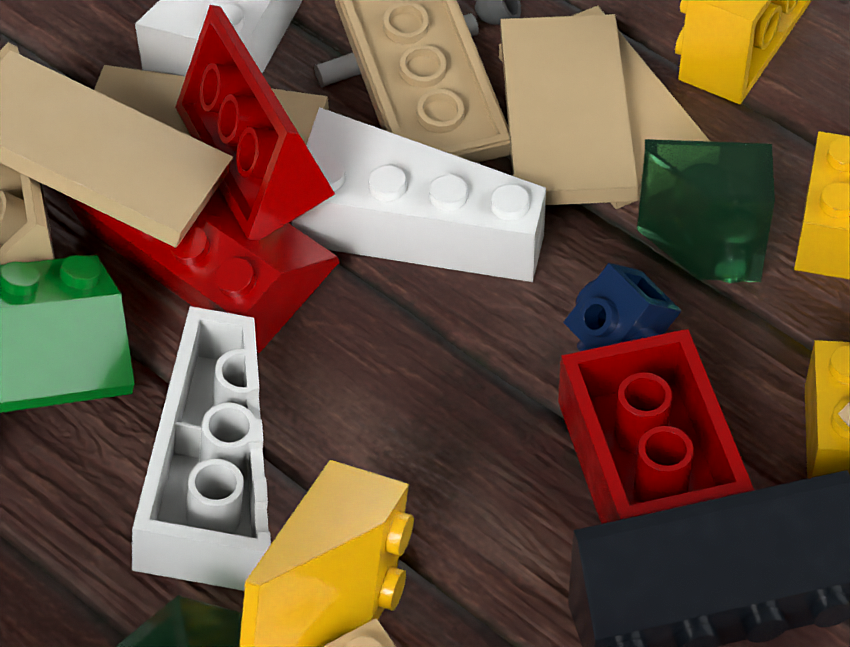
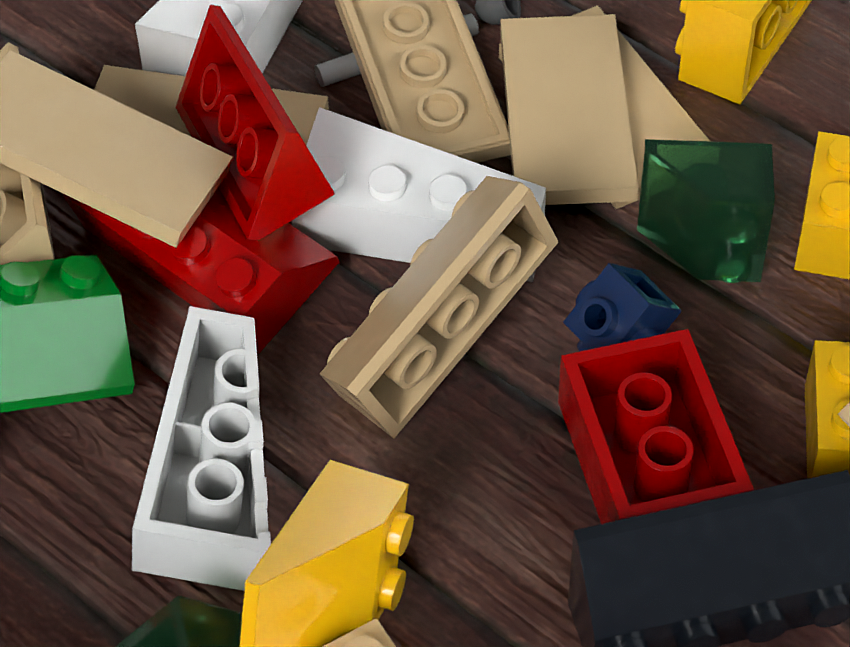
(441, 303): none -> tan slope

